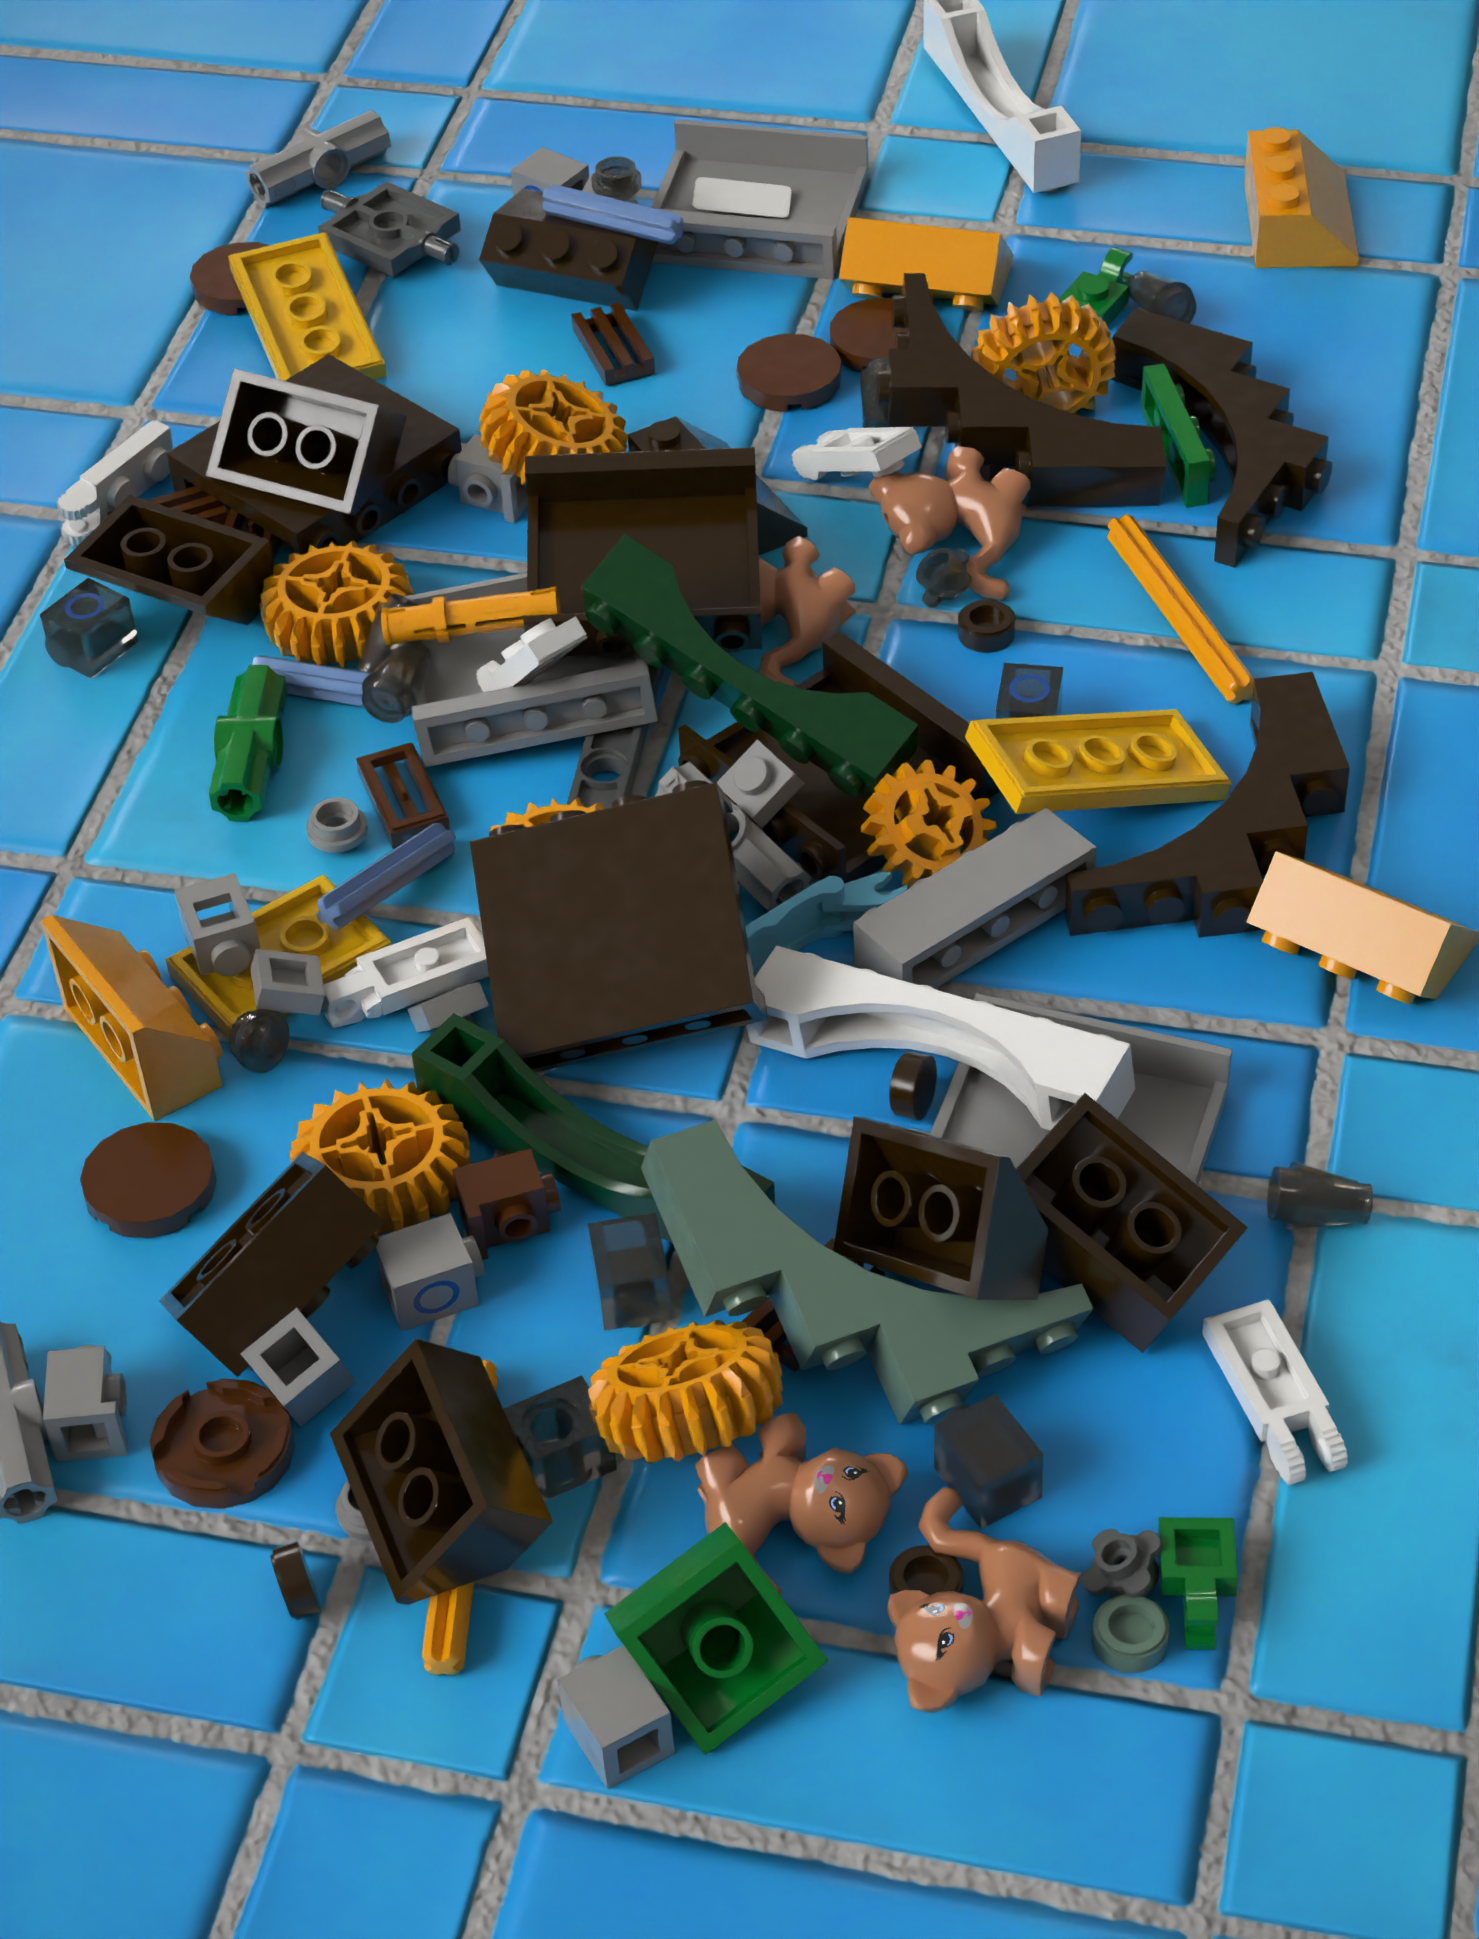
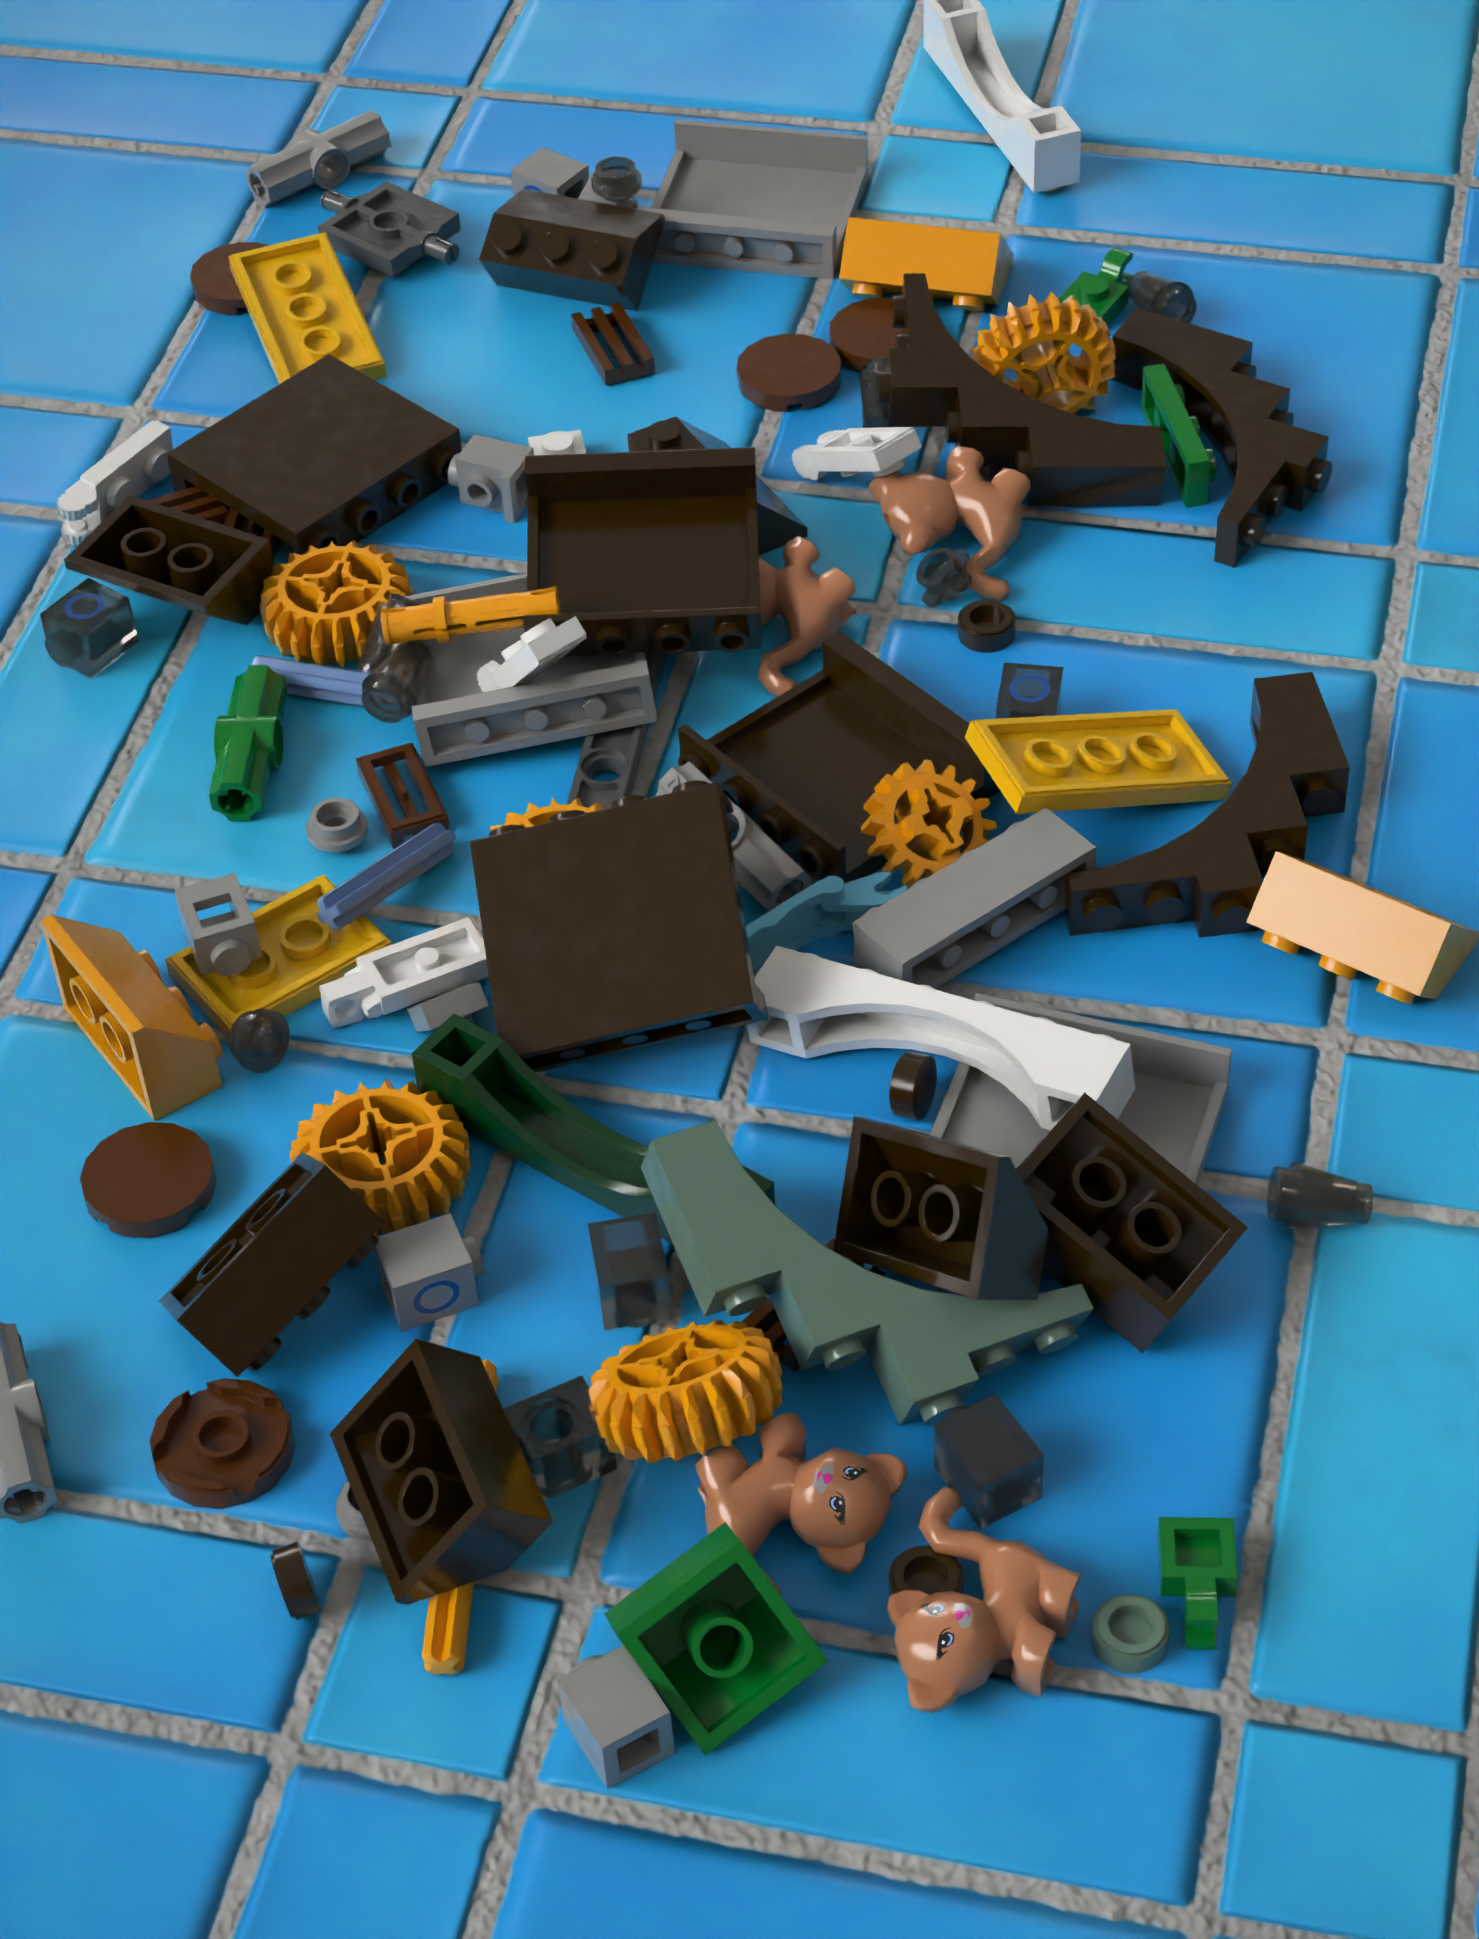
(84, 1404): light grey brick -> none
(287, 982): light grey plate -> none
(298, 1367): light grey brick -> none
(304, 442): dark brown slope -> none
(505, 1199): reddish brown brick -> none
(547, 418): light orange gear -> none
(612, 214): medium blue axle -> none
(742, 197): white sticker -> none
(760, 783): light grey plate -> none
(843, 733): dark green arch -> none
(1123, 1564): dark grey plate -> none
(1181, 609): light orange axle -> none
(1274, 1387): white hinge -> none
(1296, 203): light orange slope -> none

